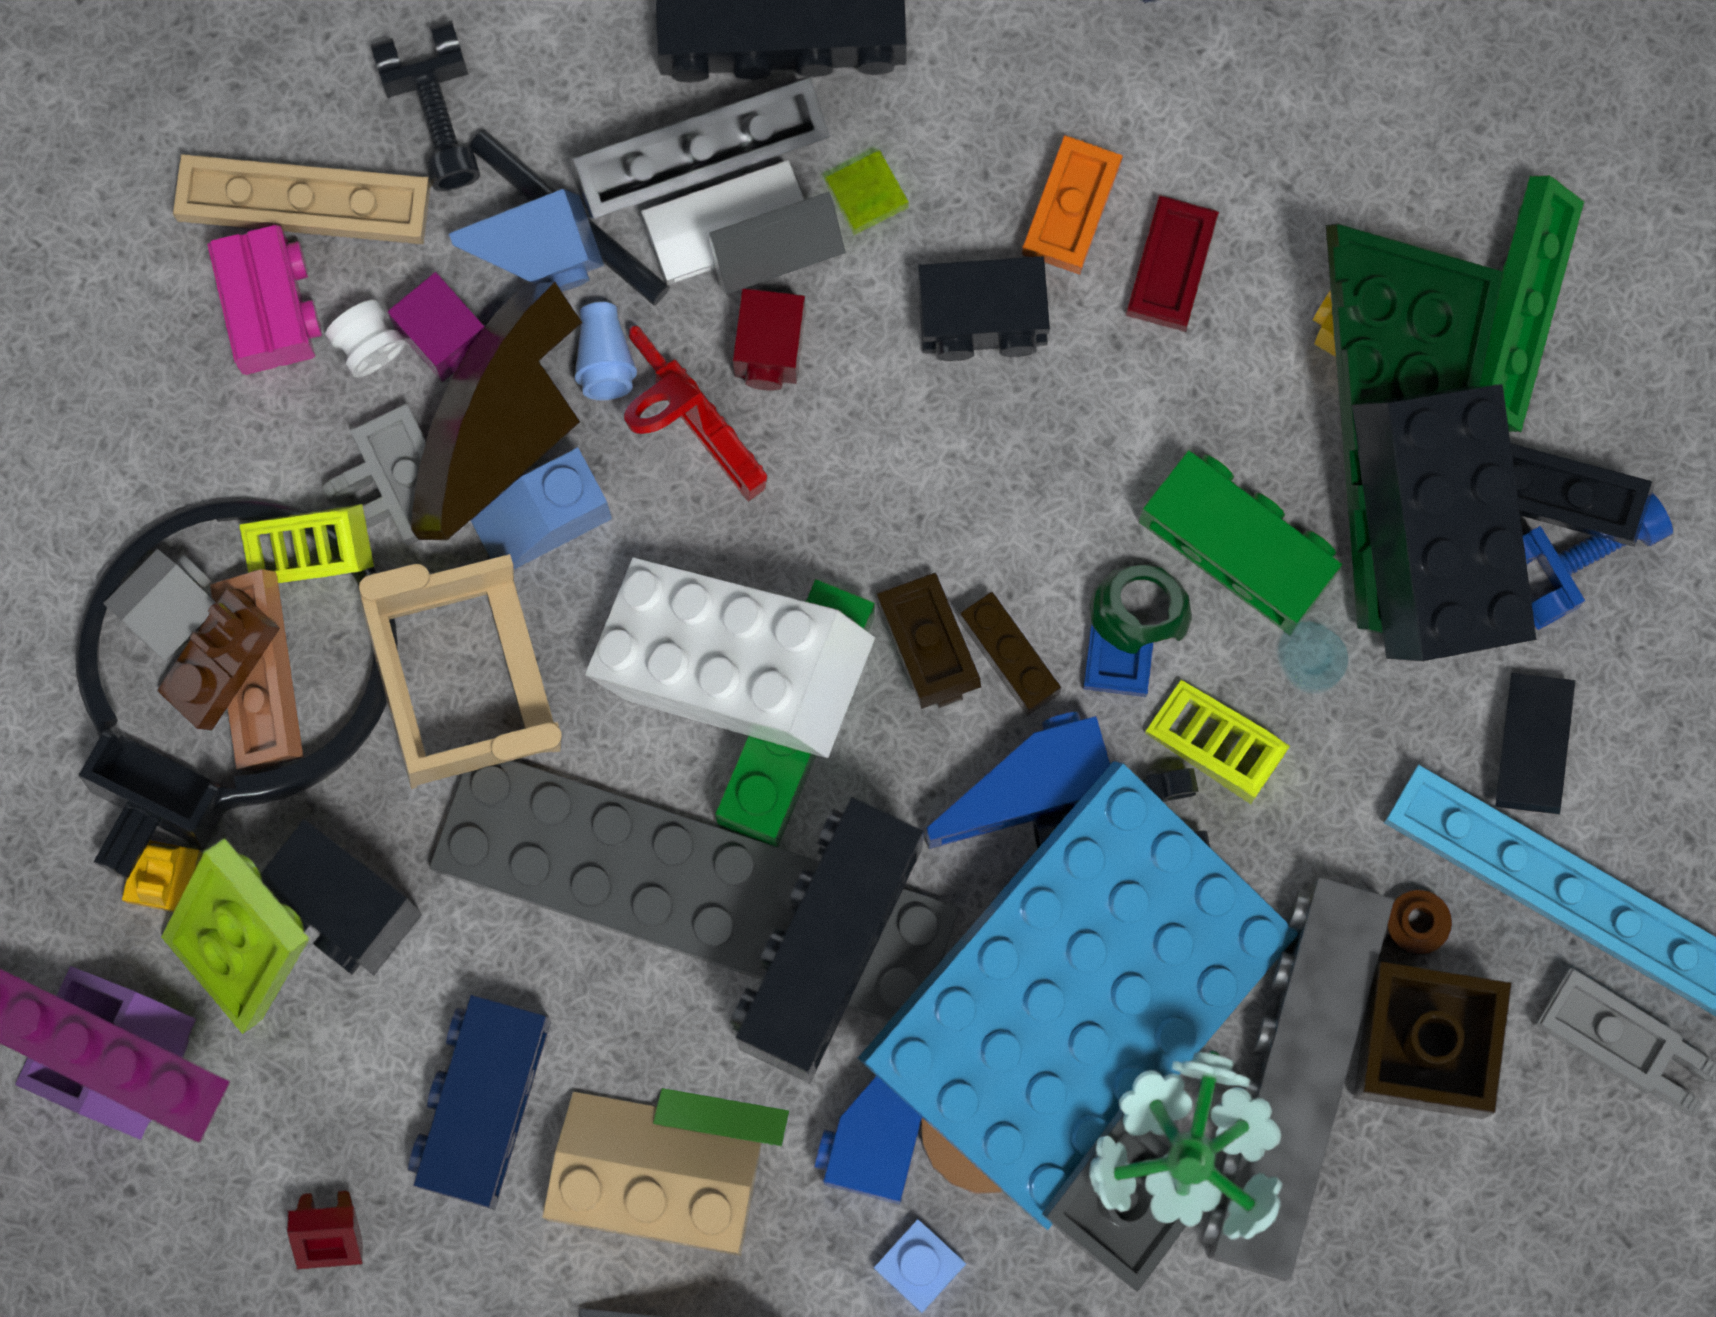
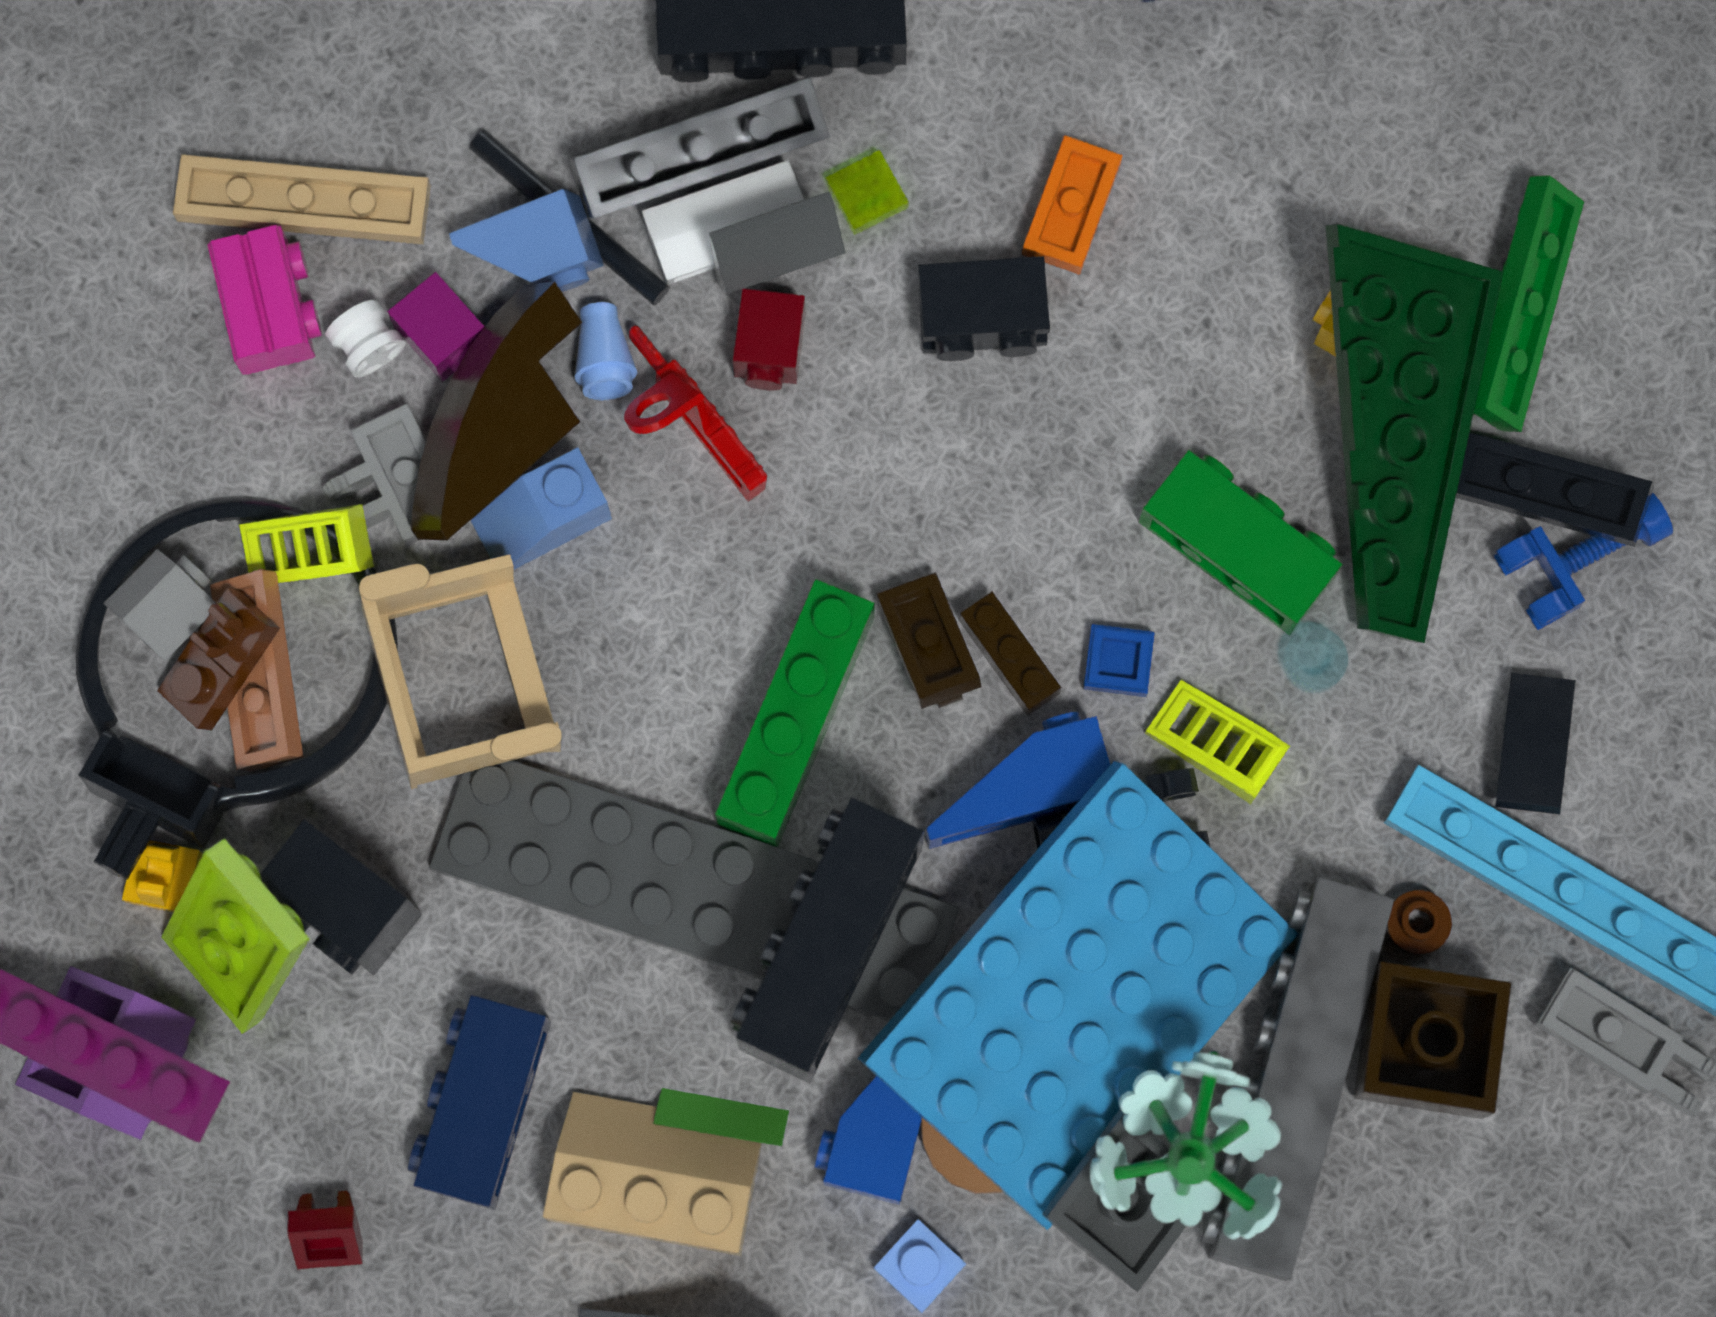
(425, 78): black bar -> none
(731, 656): white brick -> none
(1123, 628): dark green piece -> none
(1172, 263): dark red tile -> none
(1444, 522): black brick -> none

